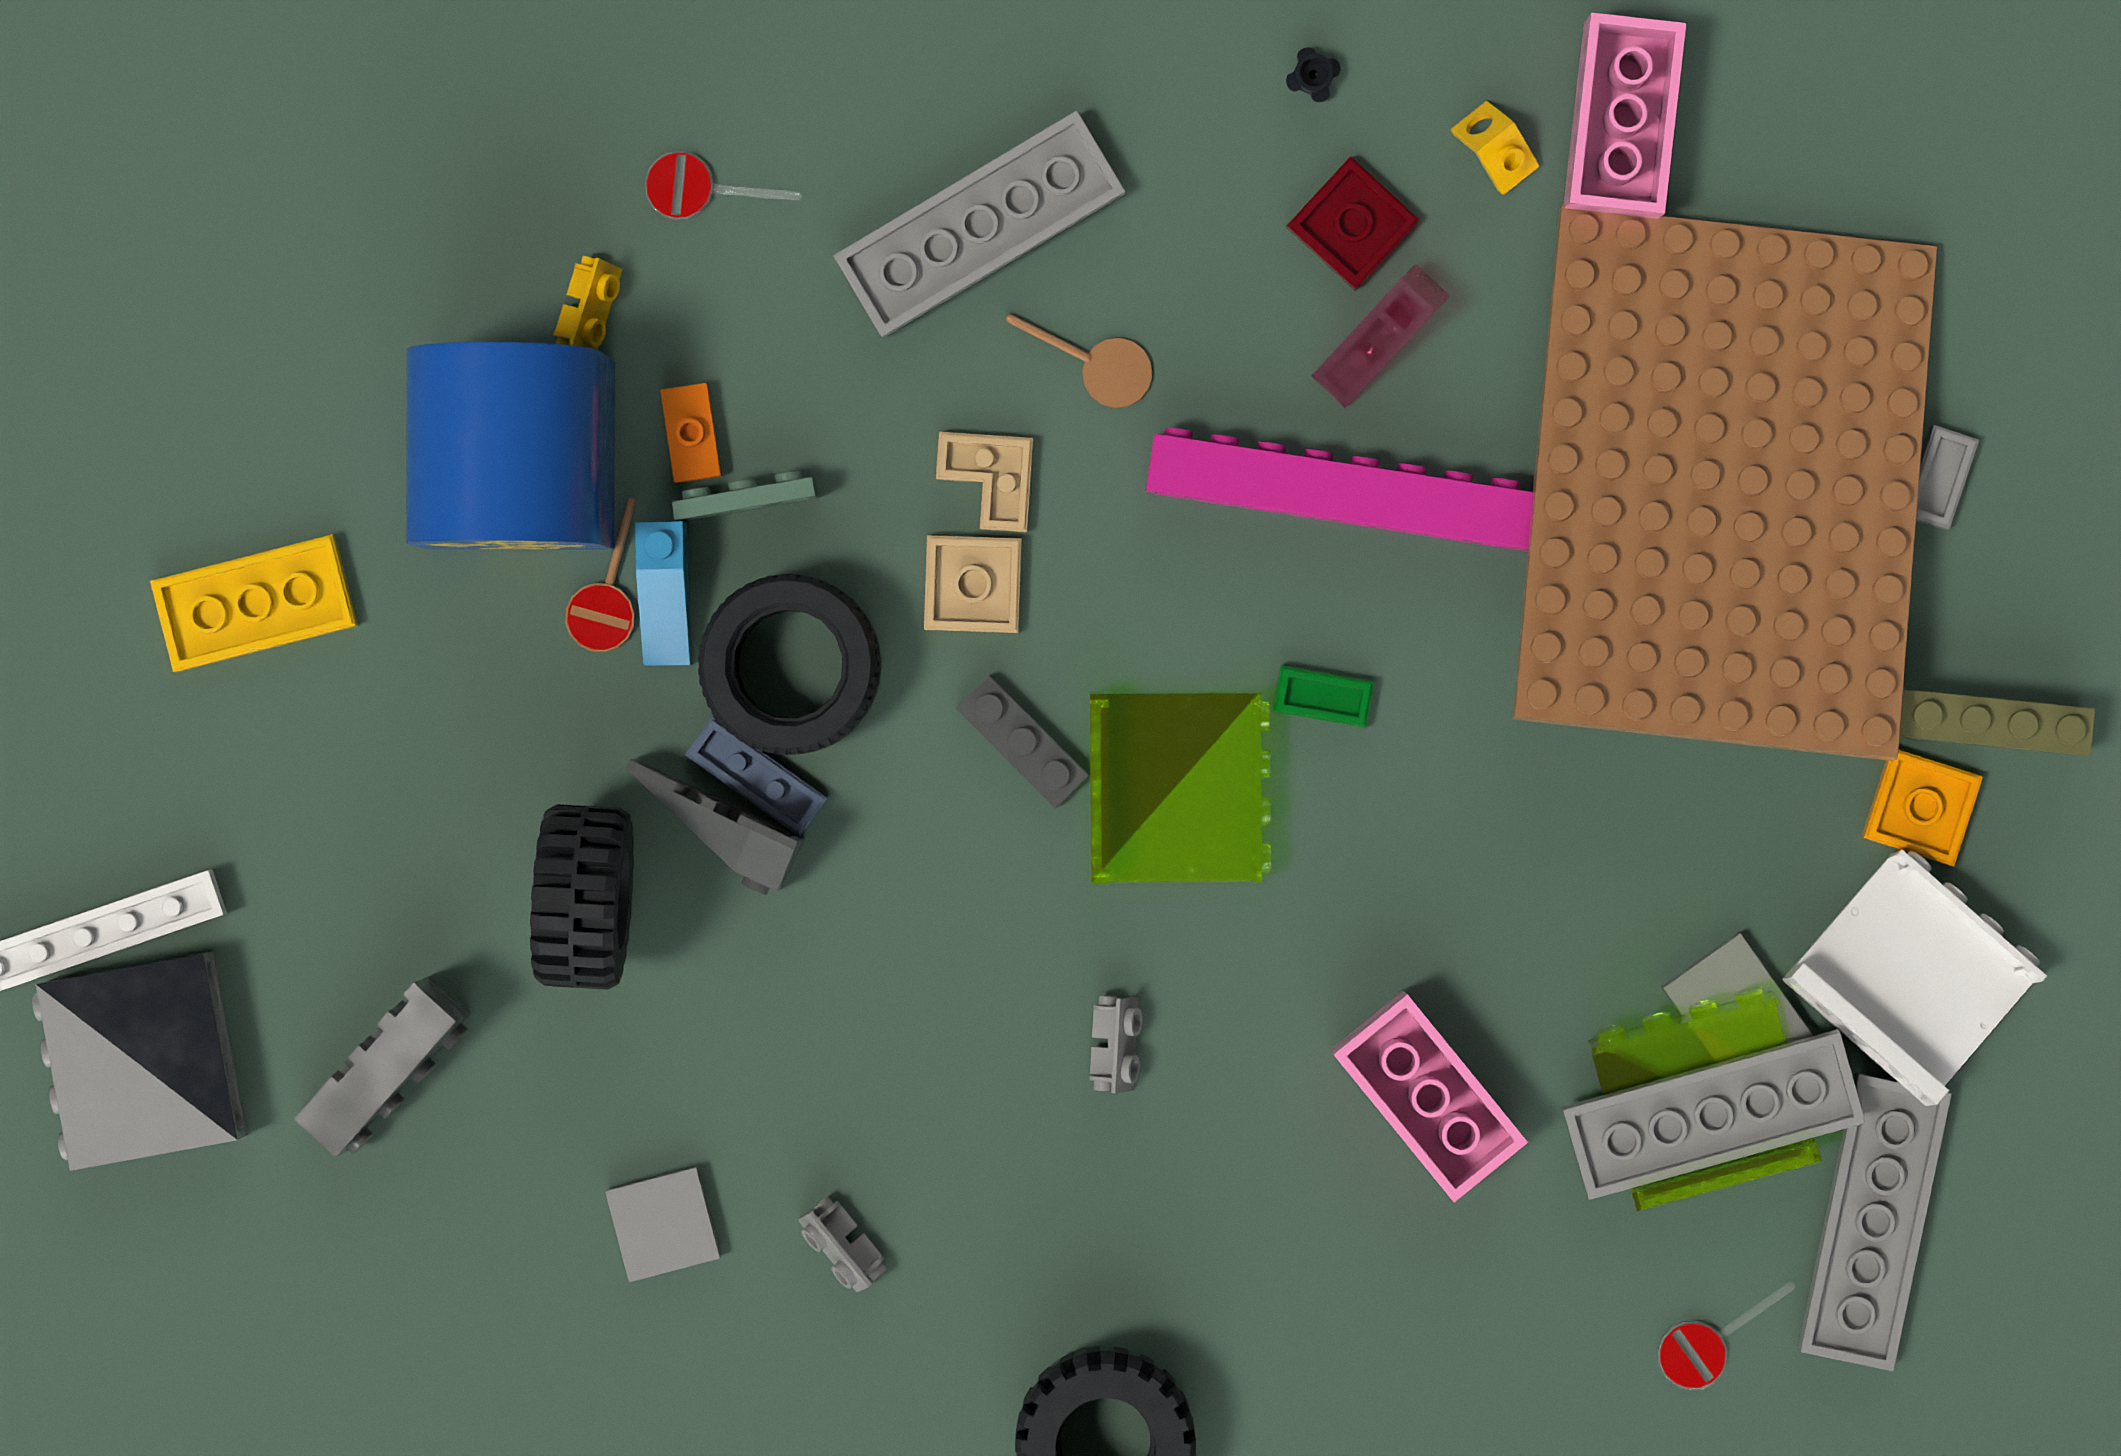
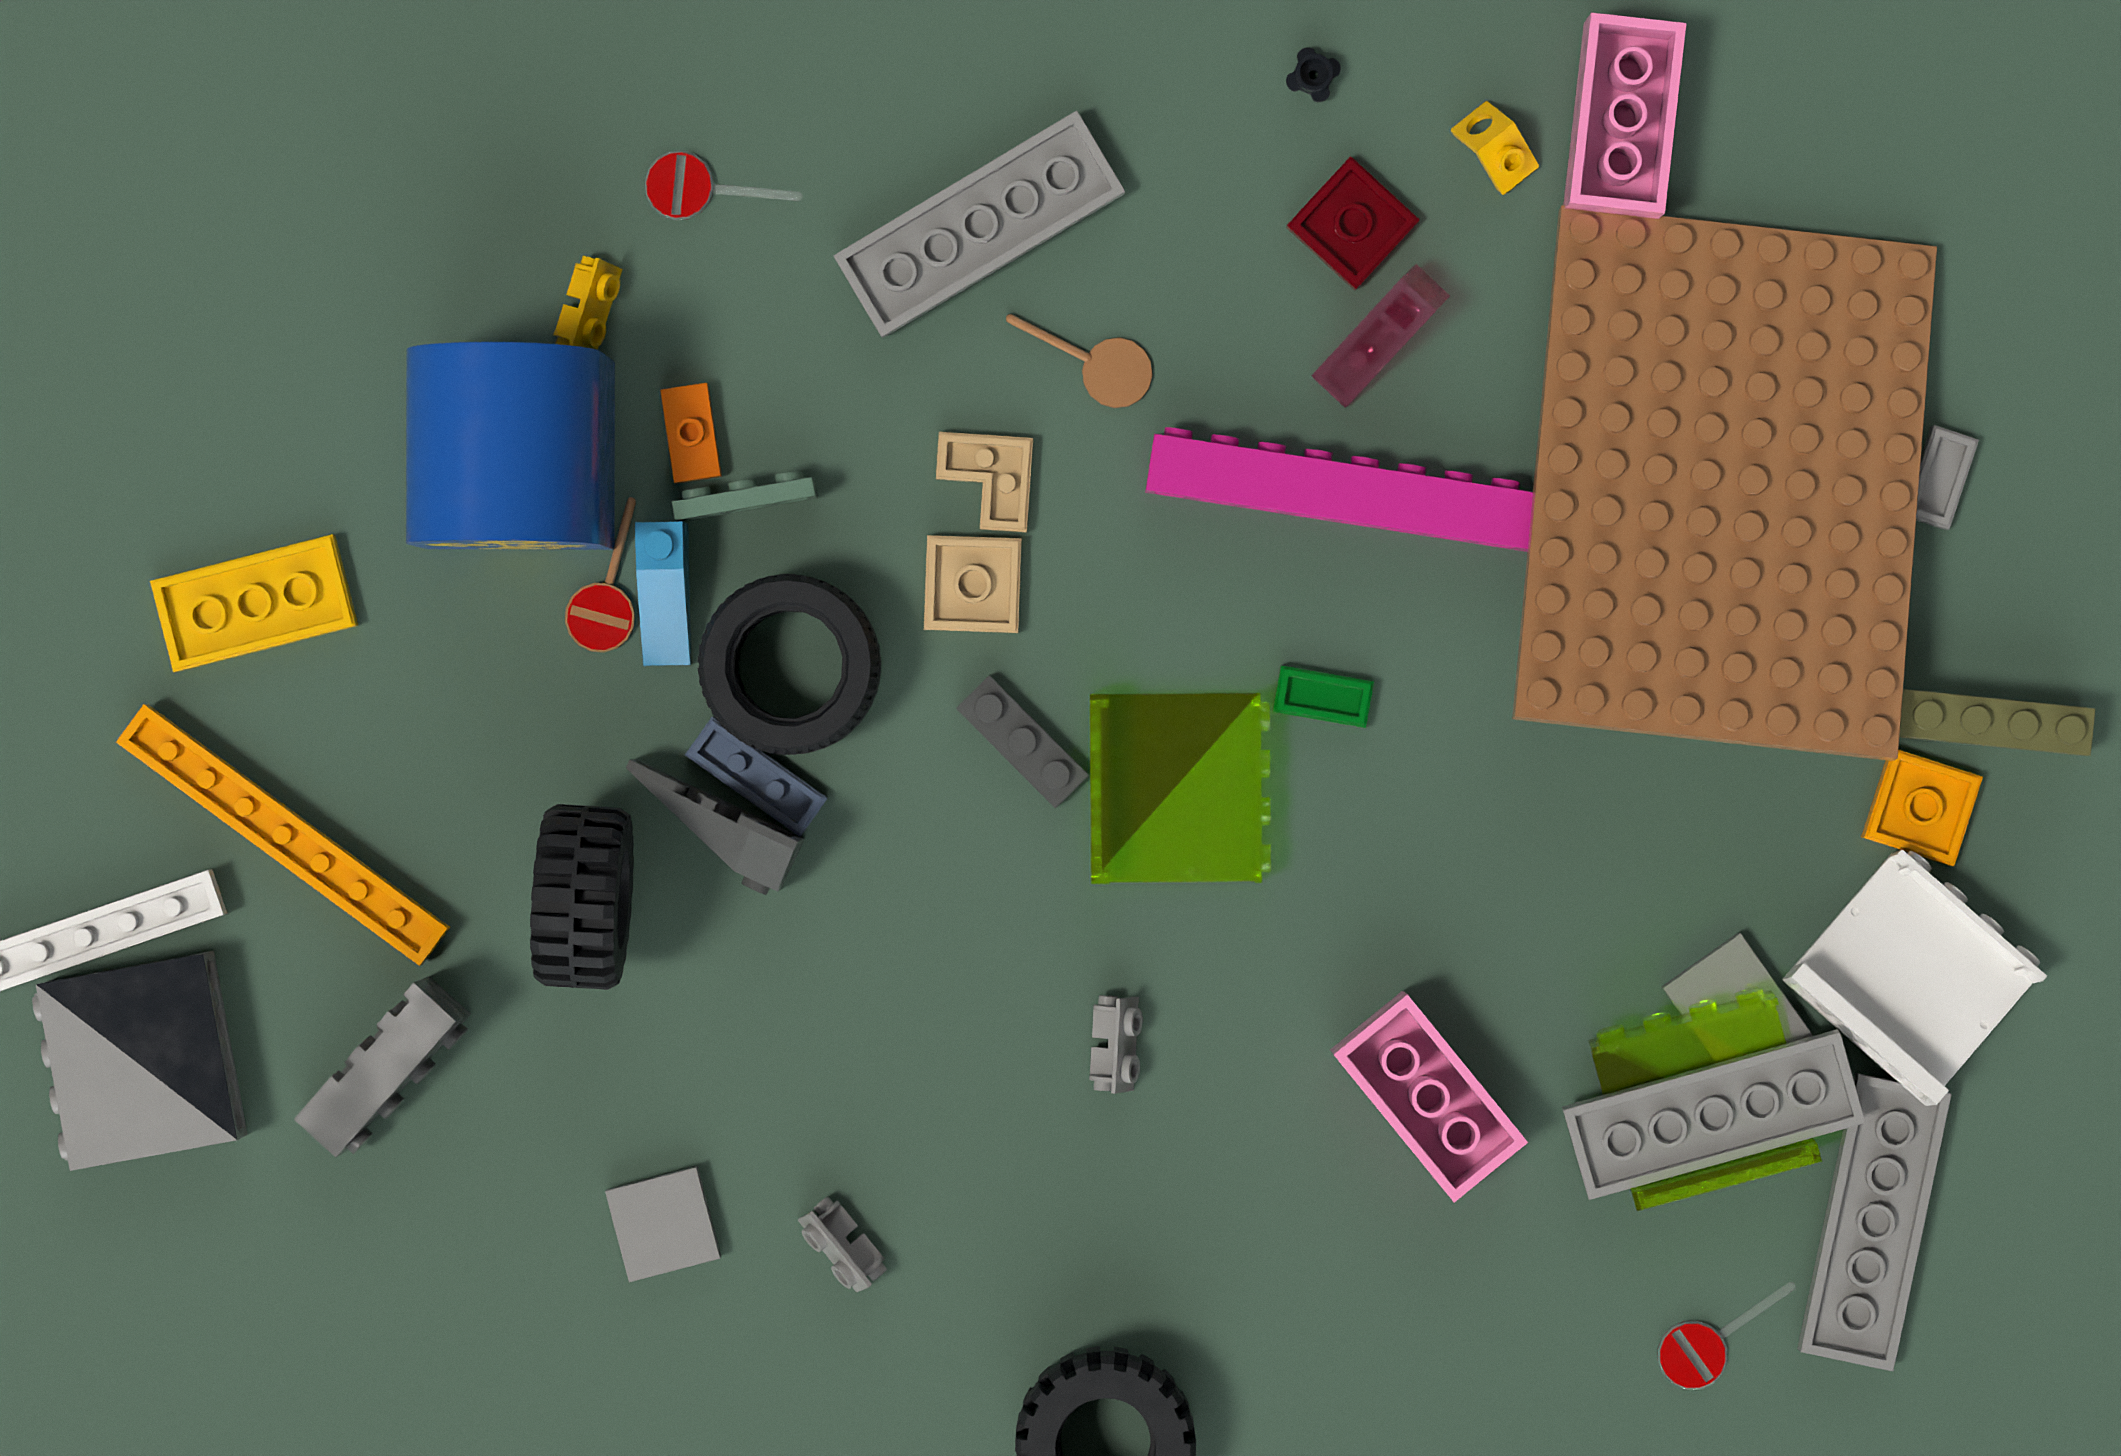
(283, 834): none -> light orange plate

